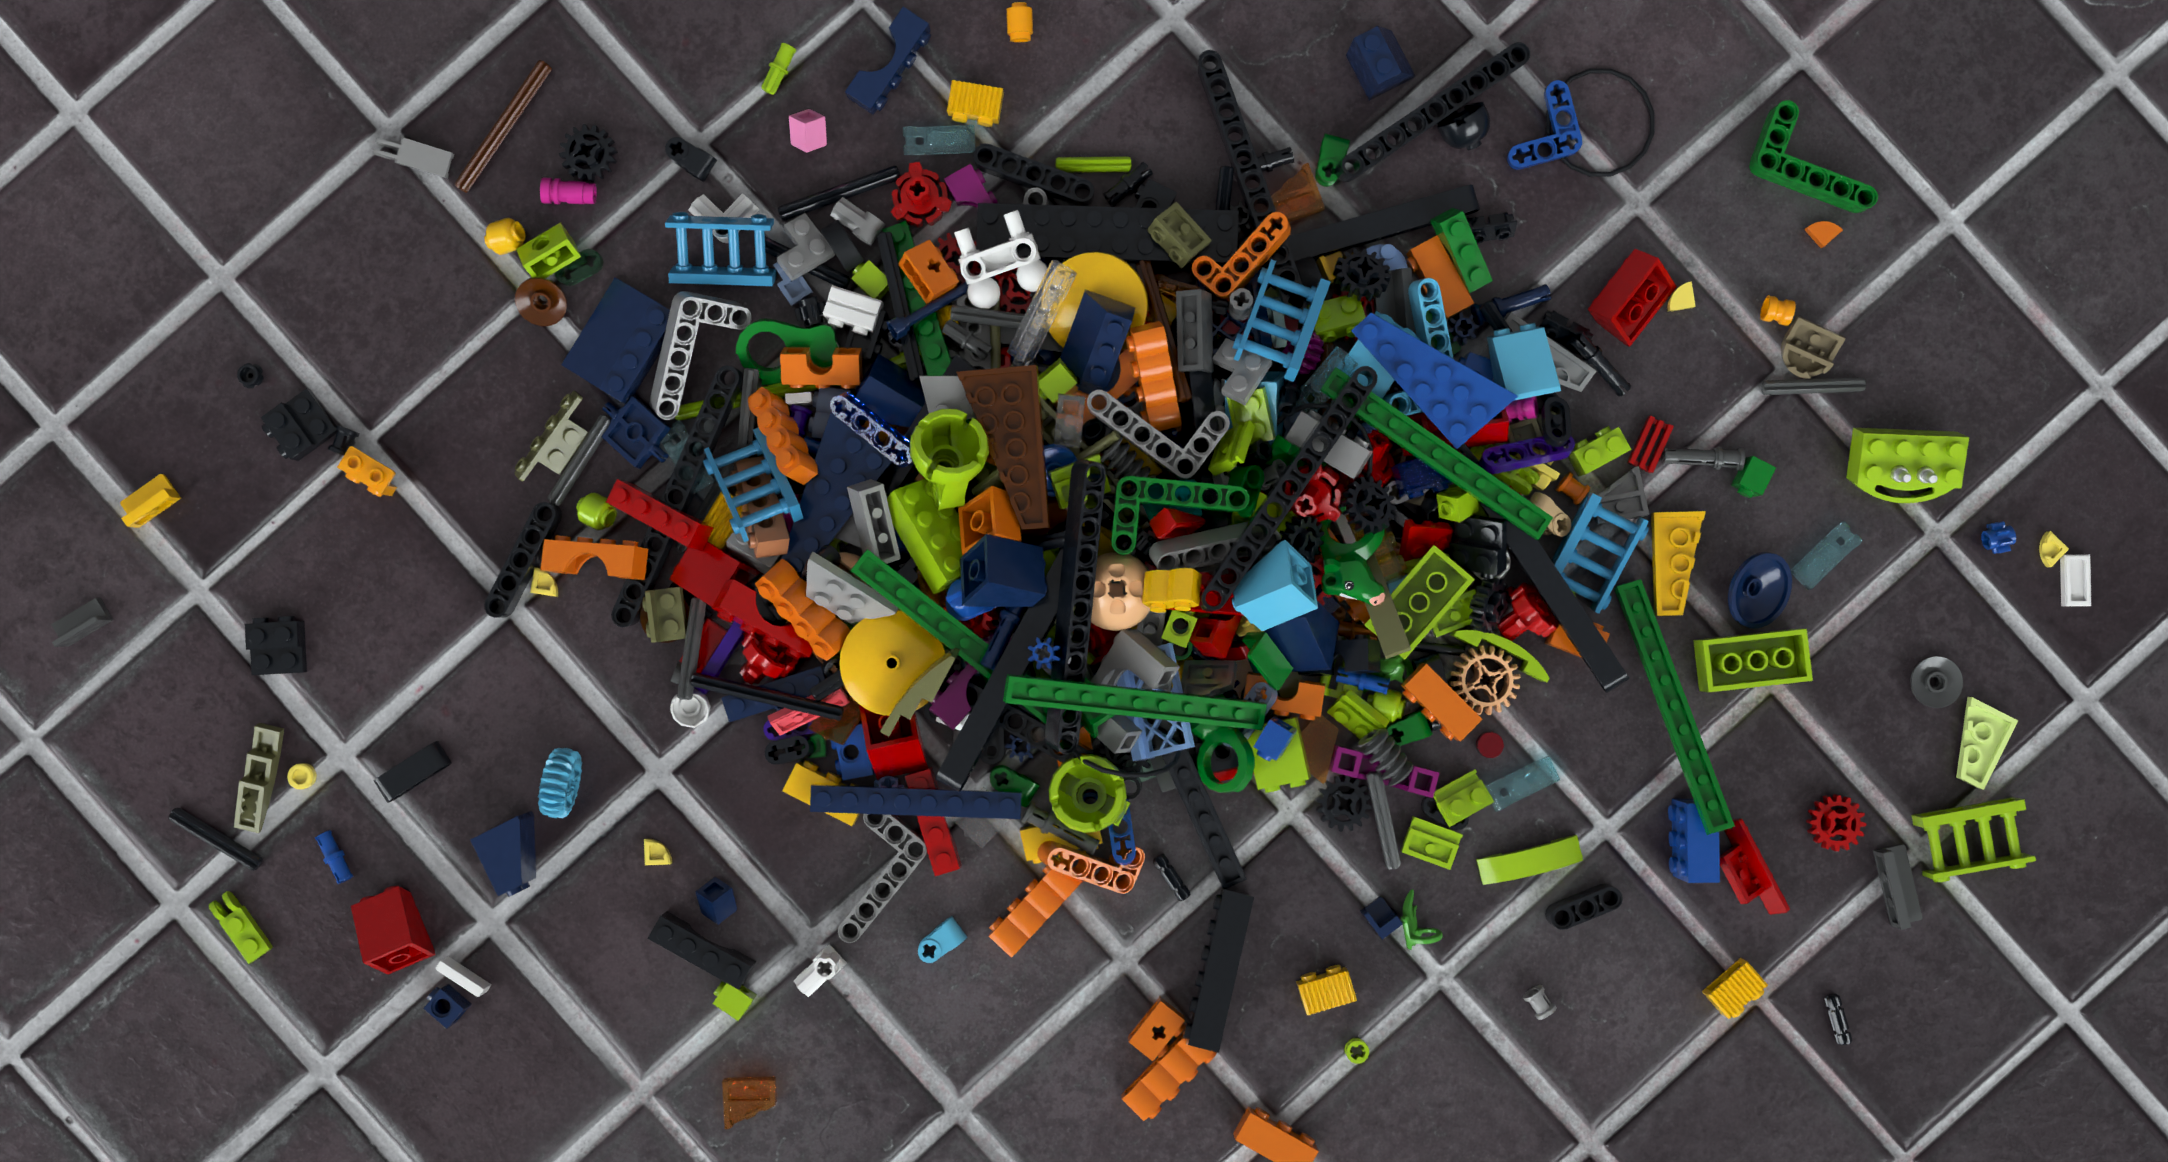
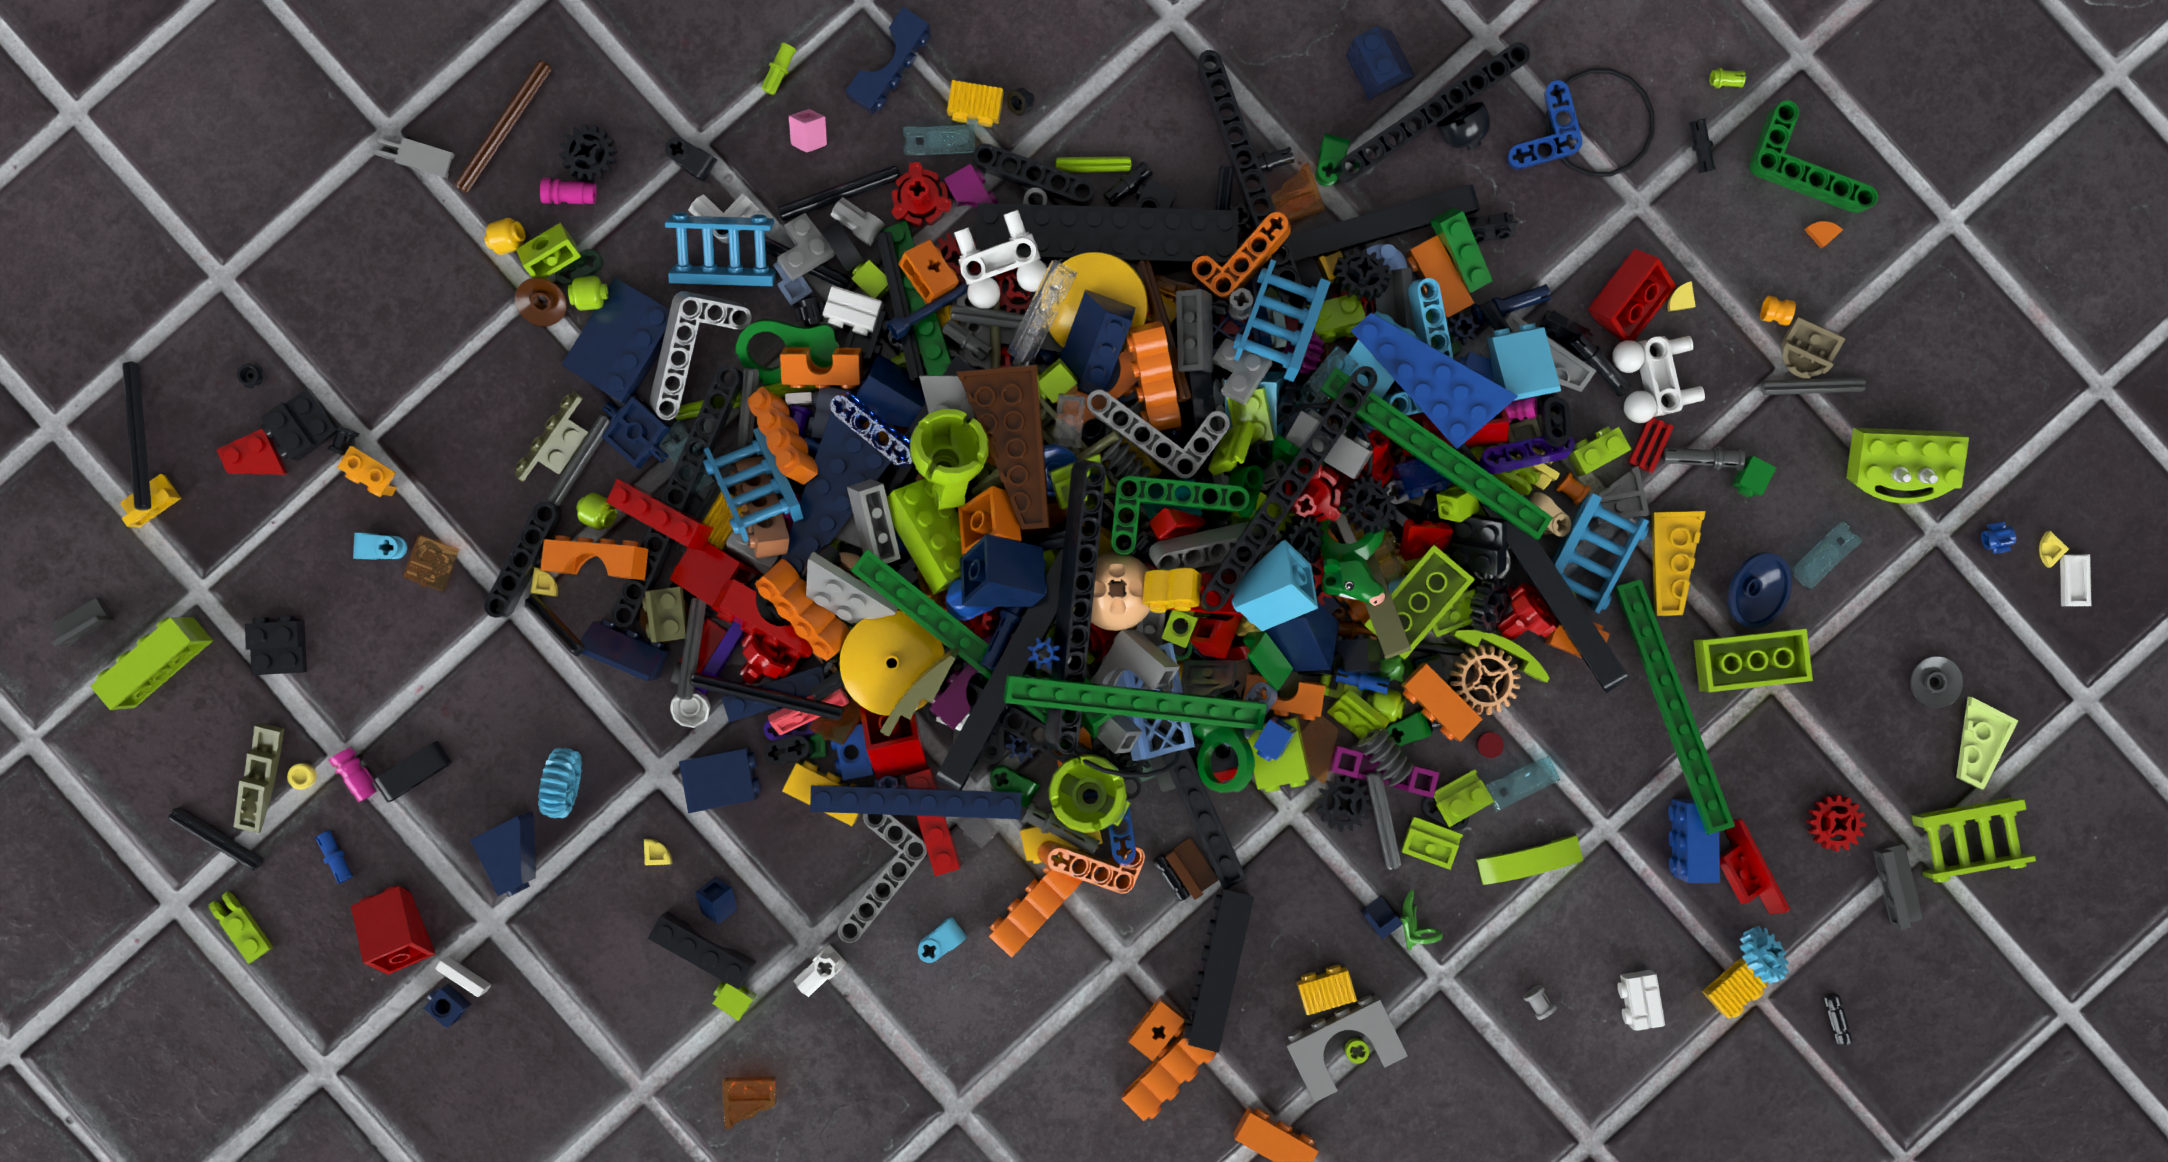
(136, 436): none -> black axle
(150, 662): none -> lime brick
(252, 455): none -> red wing
(356, 779): none -> dark pink axle
(376, 546): none -> medium azure piece
(431, 563): none -> clear orange piece
(555, 625): none -> black axle
(587, 293): none -> lime head
(624, 650): none -> dark blue slope
(720, 779): none -> dark blue slope
(1019, 22): light orange brick -> none
(1020, 101): none -> black tile
(1178, 234): olive bracket -> none
(1191, 867): none -> reddish brown panel
(1366, 1017): none -> light grey arch
(1571, 906): black beam -> none
(1641, 1000): none -> white brick
(1657, 376): none -> white piece
(1702, 145): none -> black pin
(1727, 78): none -> lime pin
(1764, 955): none -> medium azure gear

